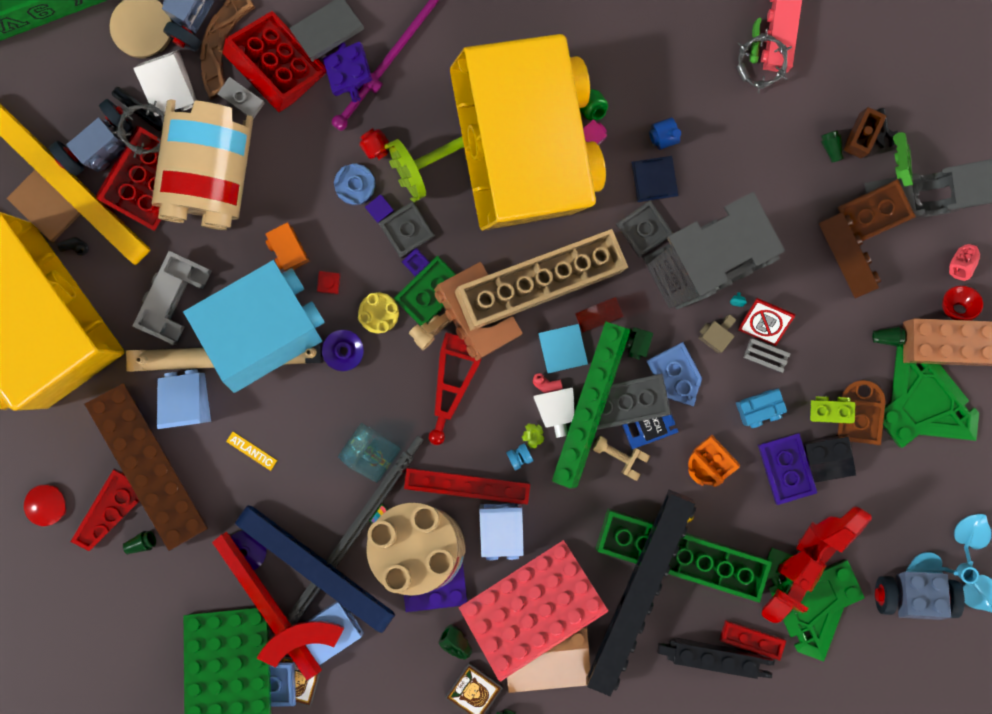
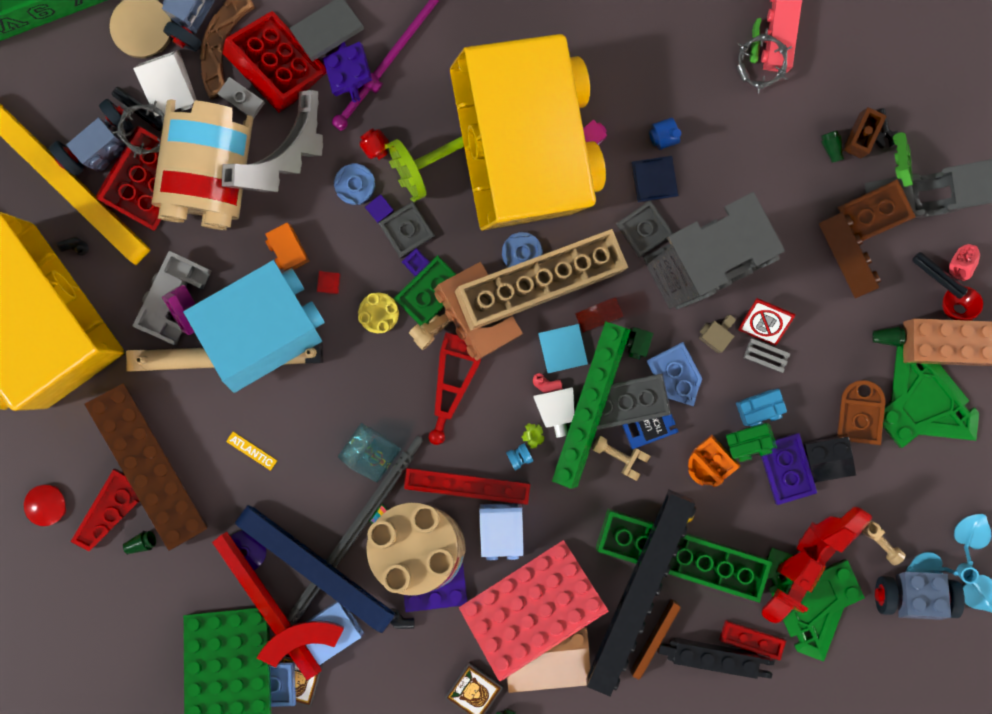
(43, 206): medium nougat tile -> none
(177, 302): none -> magenta panel
(182, 399): light blue slope -> none
(286, 159): none -> light grey arch
(333, 345): dark purple dish -> none
(399, 622): none -> black arm
(455, 642): dark green rock -> none
(520, 248): none -> medium blue tile
(596, 107): green head -> none
(655, 639): none -> dark orange tile
(738, 300): teal rock -> none
(751, 442): none -> green brick
(832, 411): lime bracket -> none
(874, 531): none -> tan bar
(940, 275): none -> black axle

